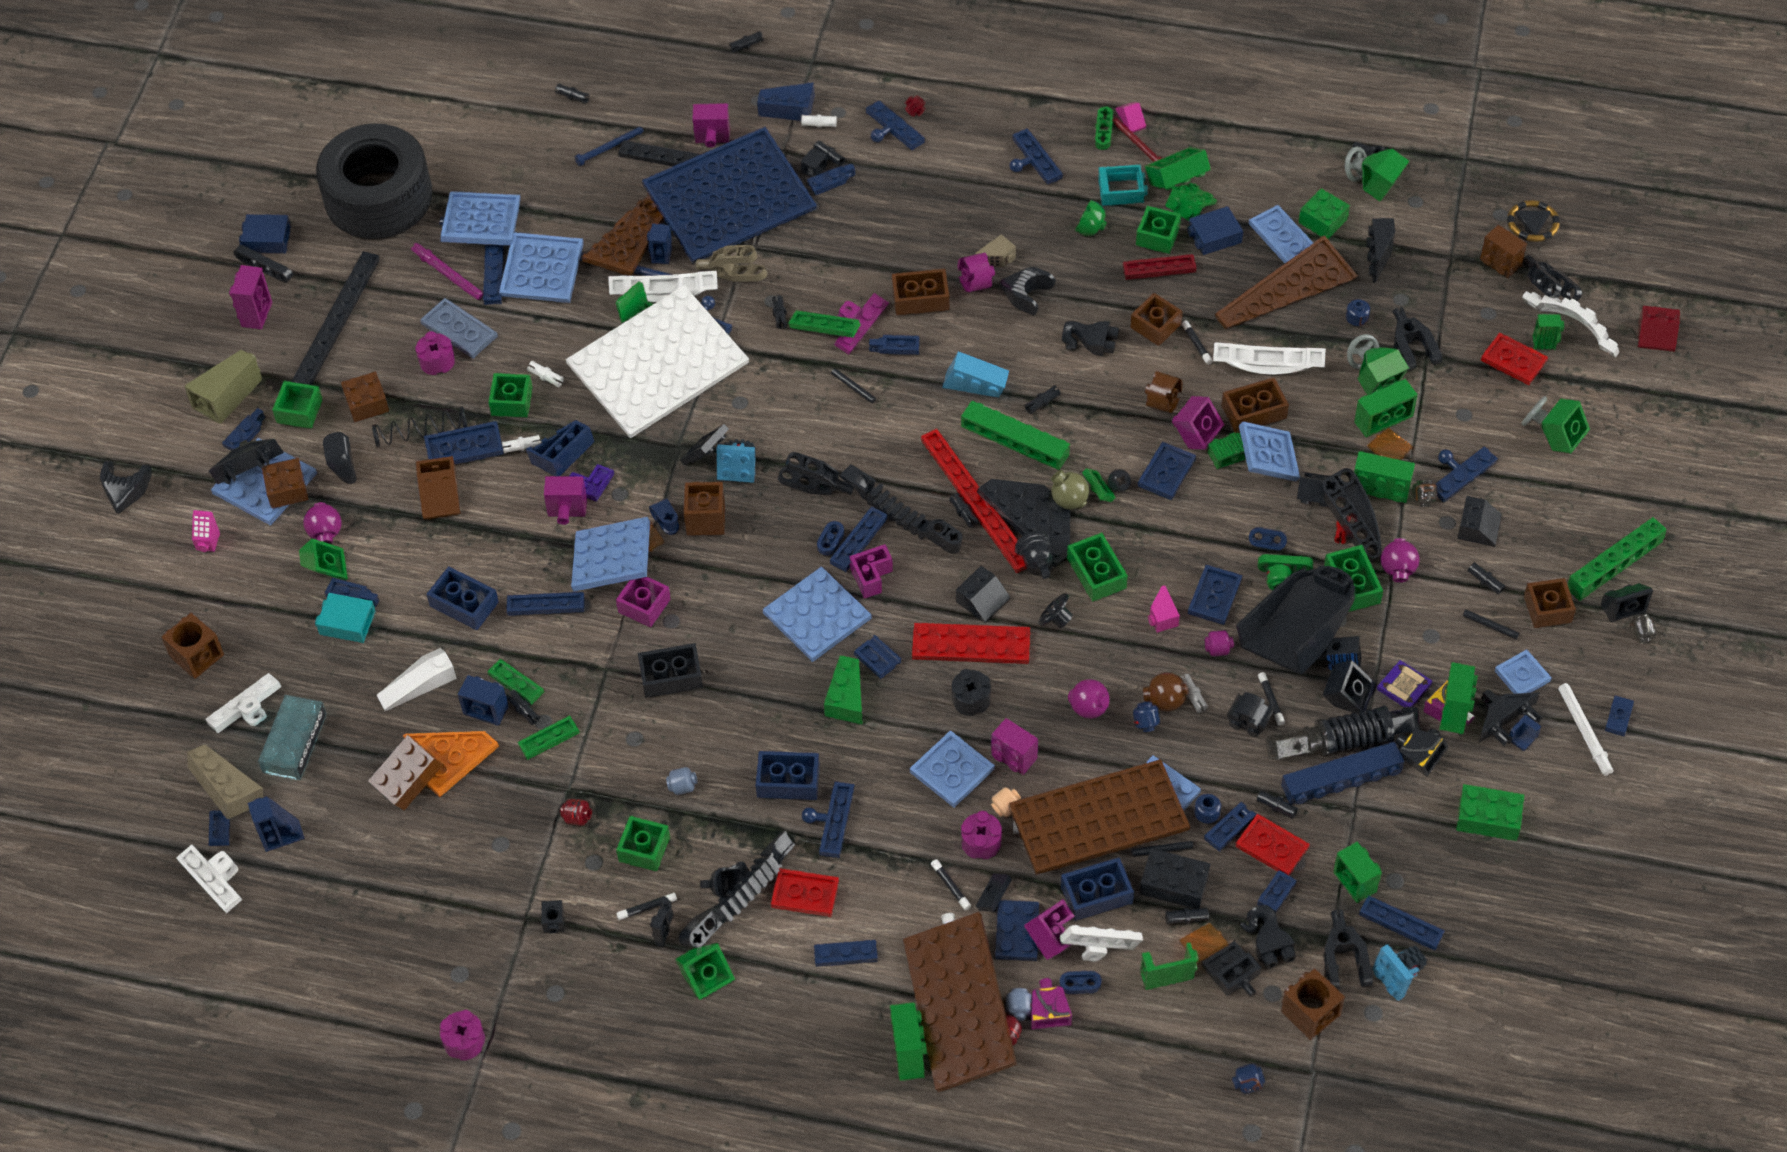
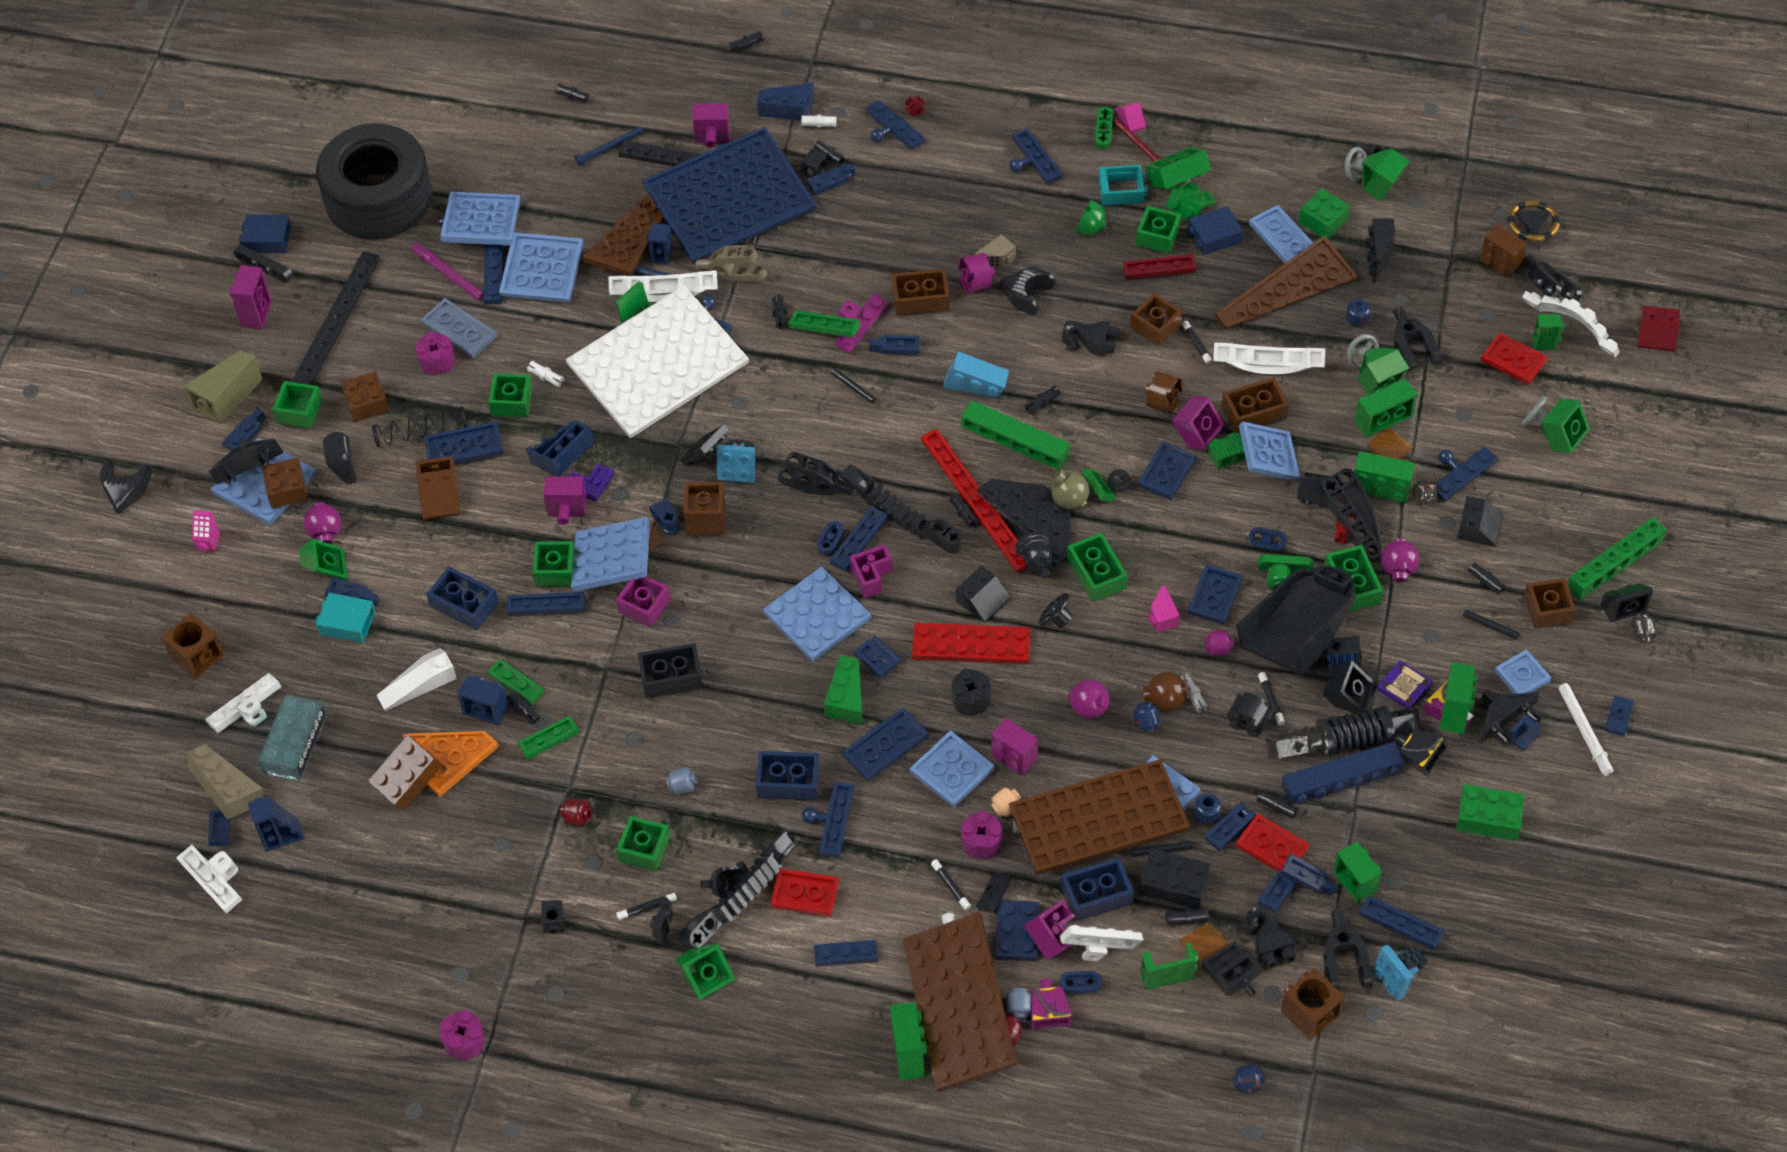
(520, 444): white pin -> none
(553, 563): none -> green brick
(885, 744): none -> dark blue plate
(1307, 875): none -> dark blue hinge

